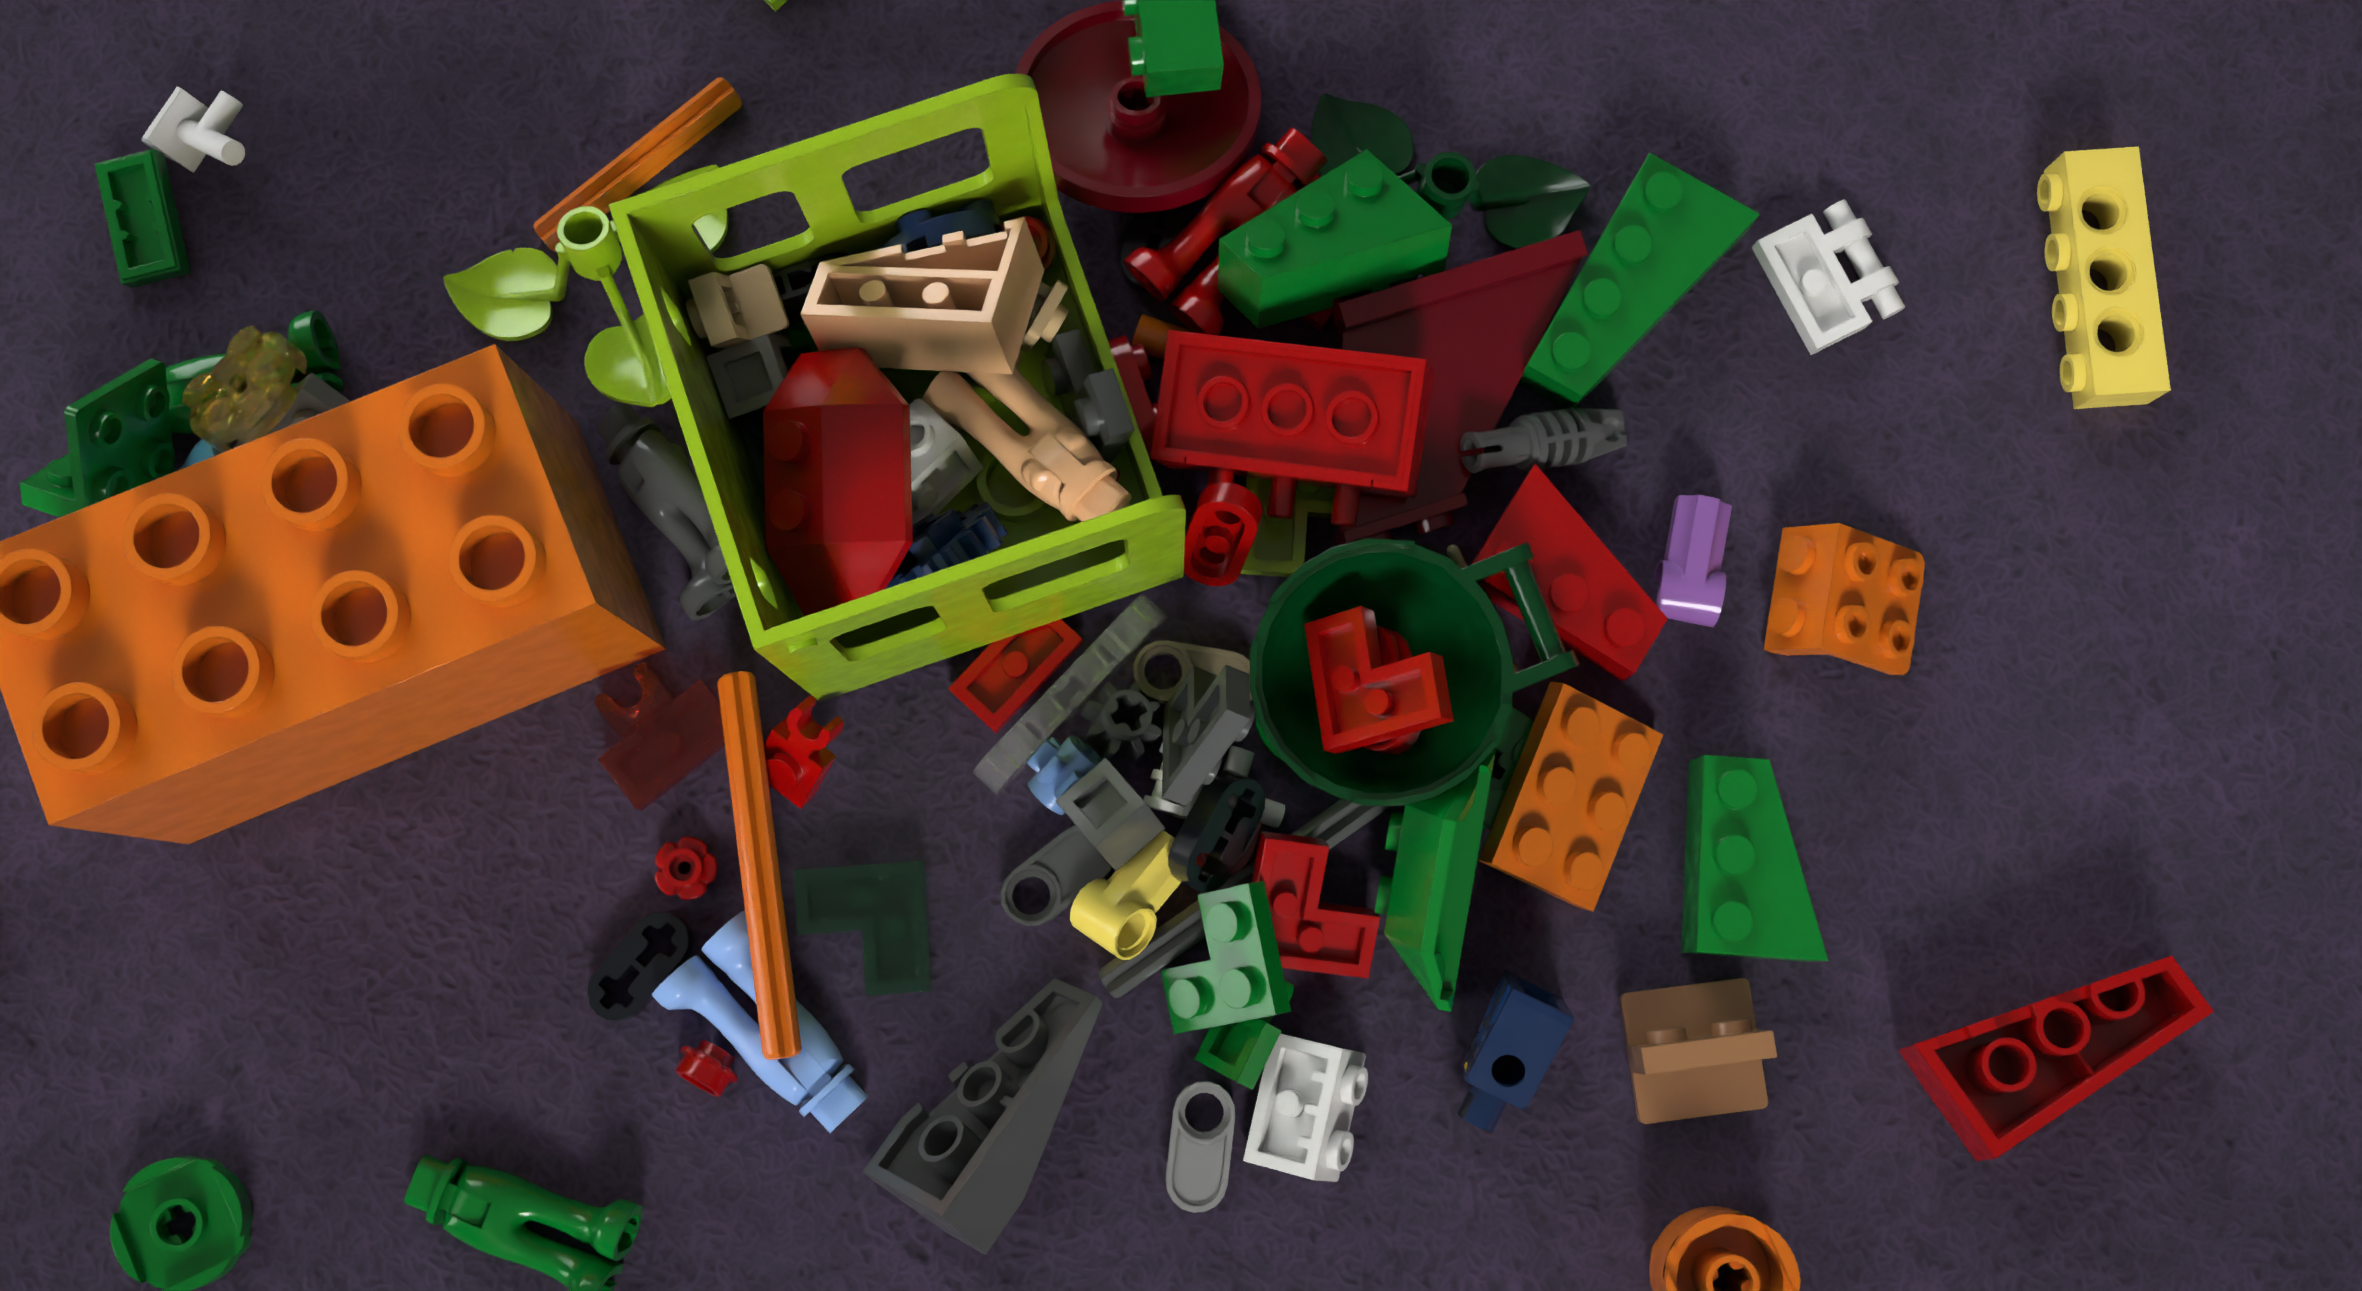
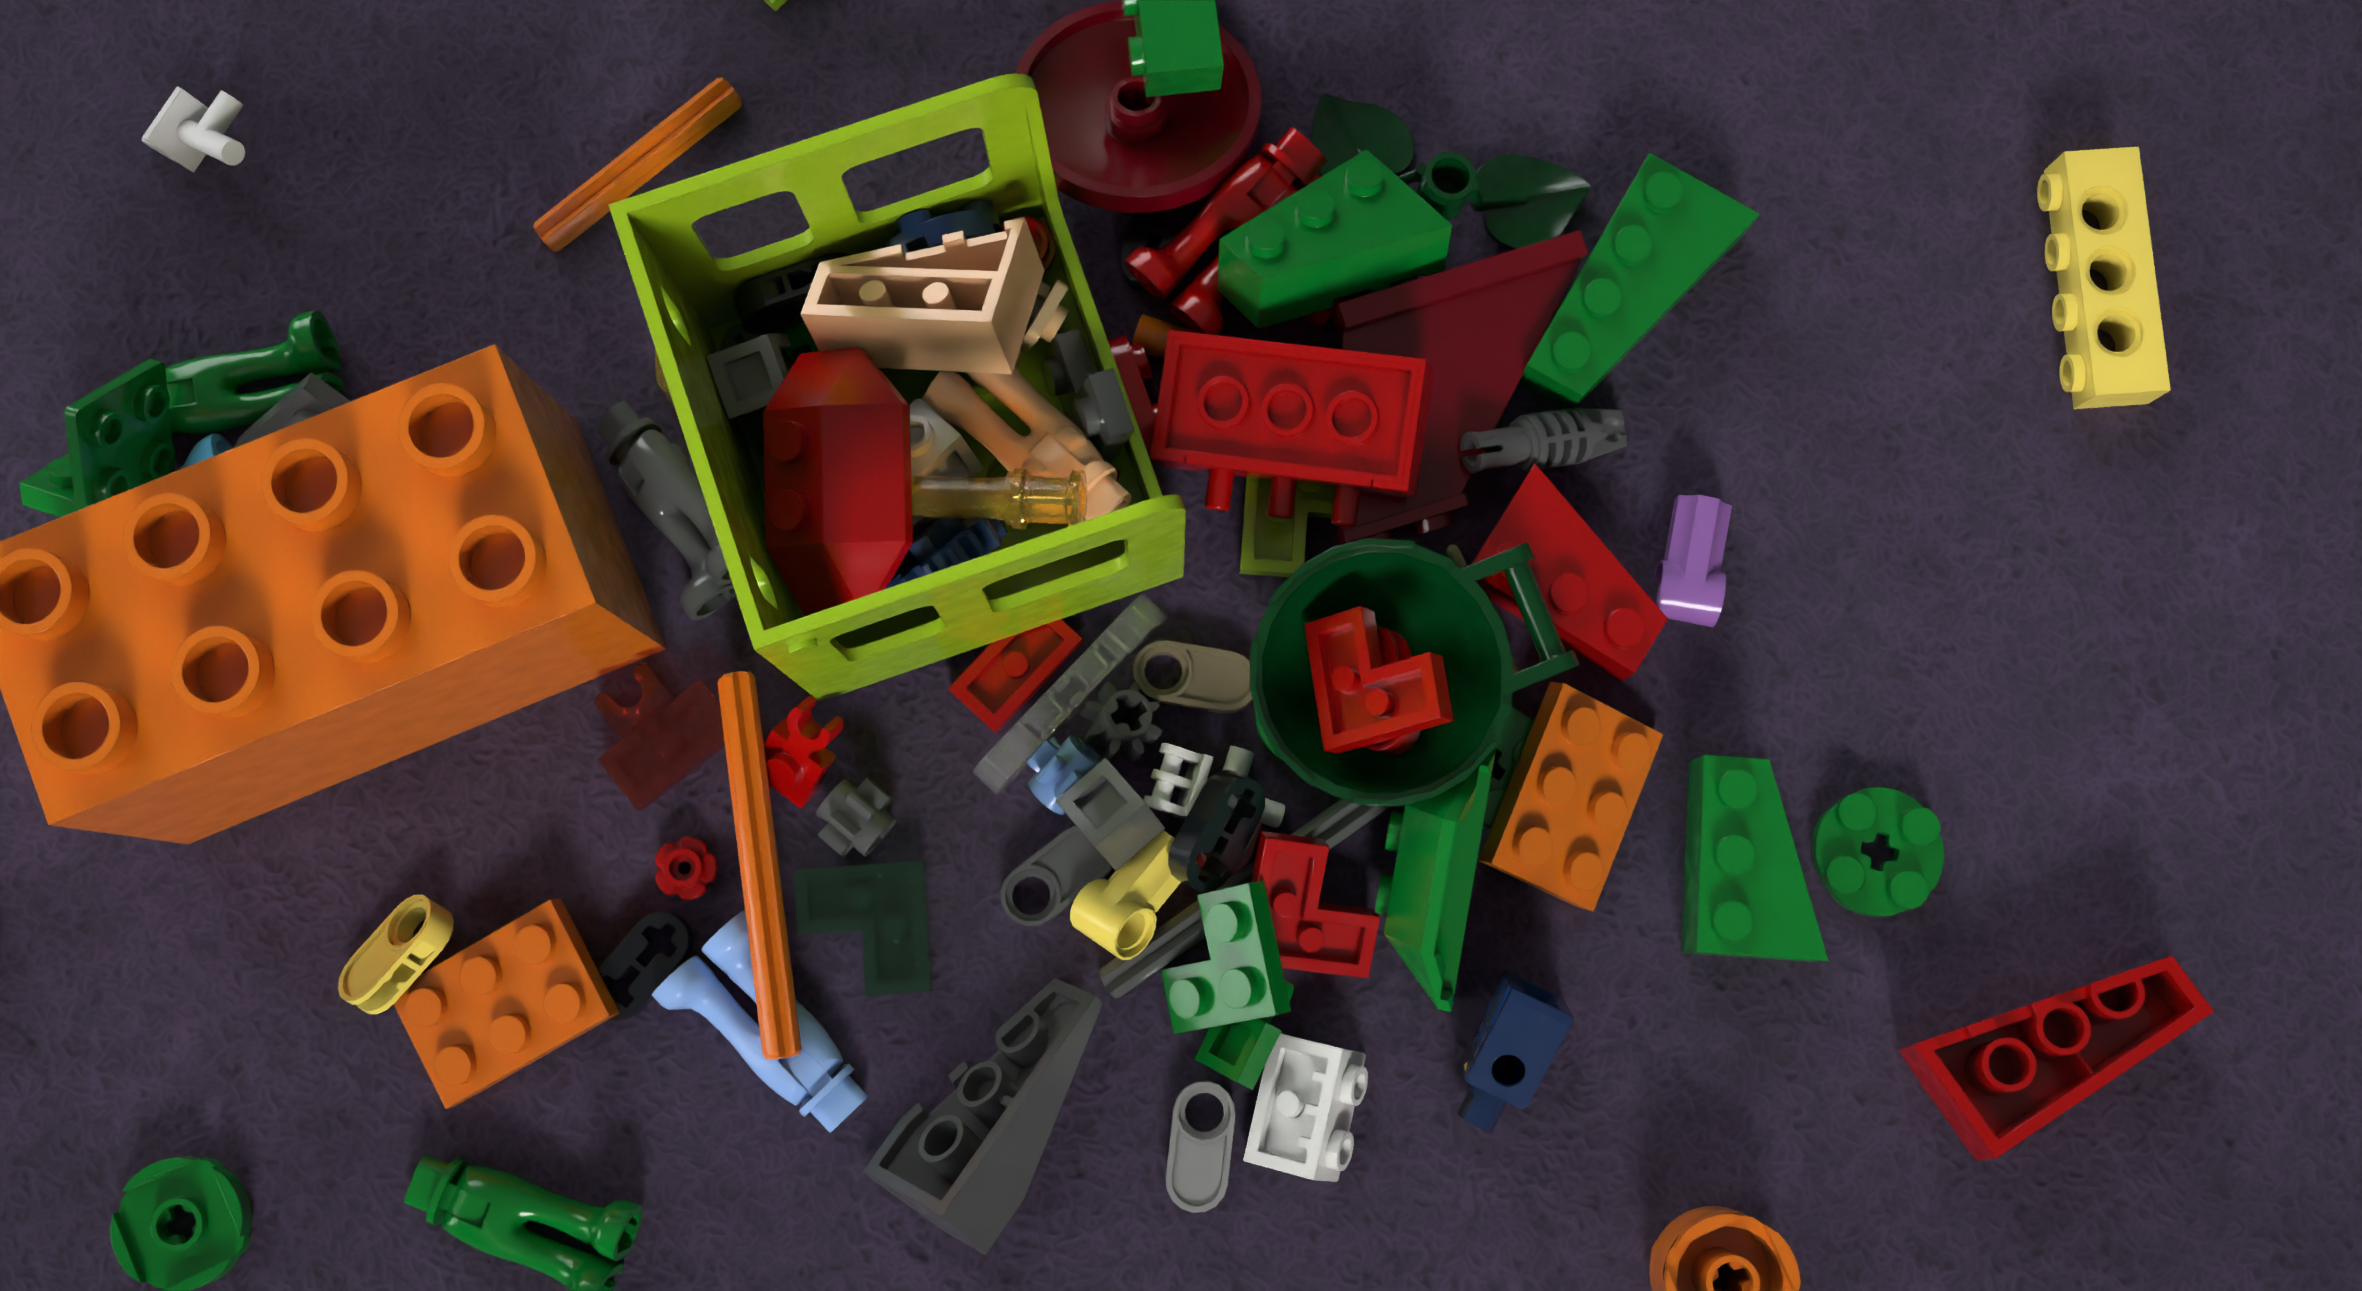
(142, 218): green plate -> none
(245, 389): clear yellow plate -> none
(393, 957): none -> light yellow piece
(504, 1003): none -> orange plate
(513, 295): lime plant -> none
(707, 1067): red plate -> none
(736, 306): tan bracket -> none
(855, 817): none -> dark grey gear
(1015, 499): none -> clear yellow pin
(1200, 727): dark grey plate -> none
(1221, 533): red plate -> none
(1695, 1050): medium nougat bracket -> none
(1815, 286): white plate -> none
(1845, 597): orange bracket -> none
(1909, 831): none -> green plate

